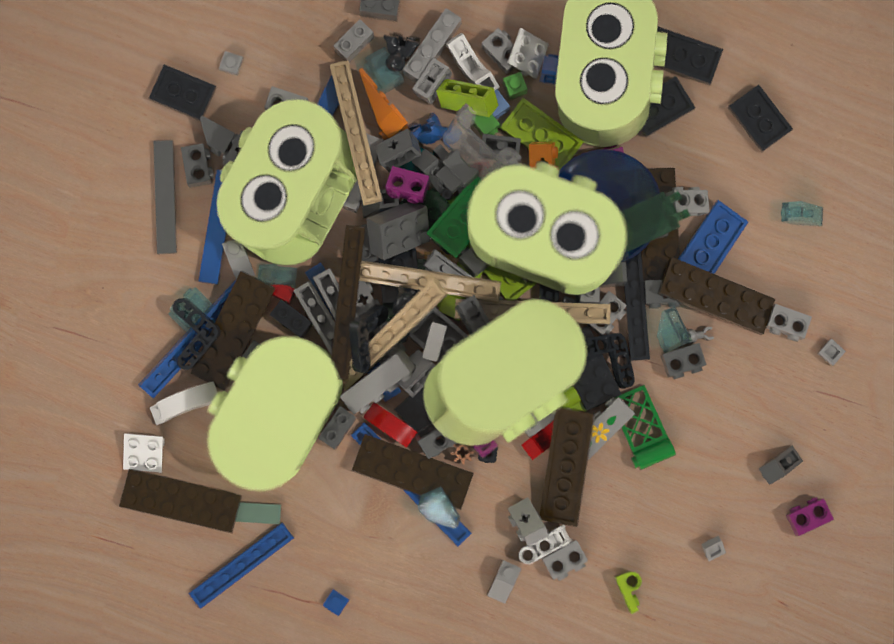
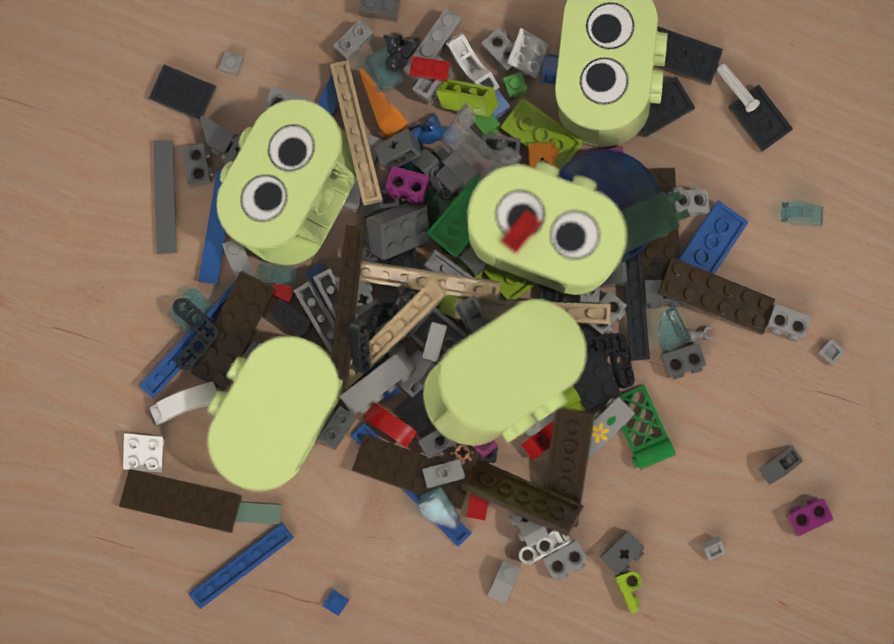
(429, 69): none -> red plate
(443, 473): none -> light grey plate
(477, 508): none -> red tile
(521, 232): none -> red tile
(522, 497): none -> dark brown plate
(625, 542): none -> dark grey brick
(738, 88): none -> white axle

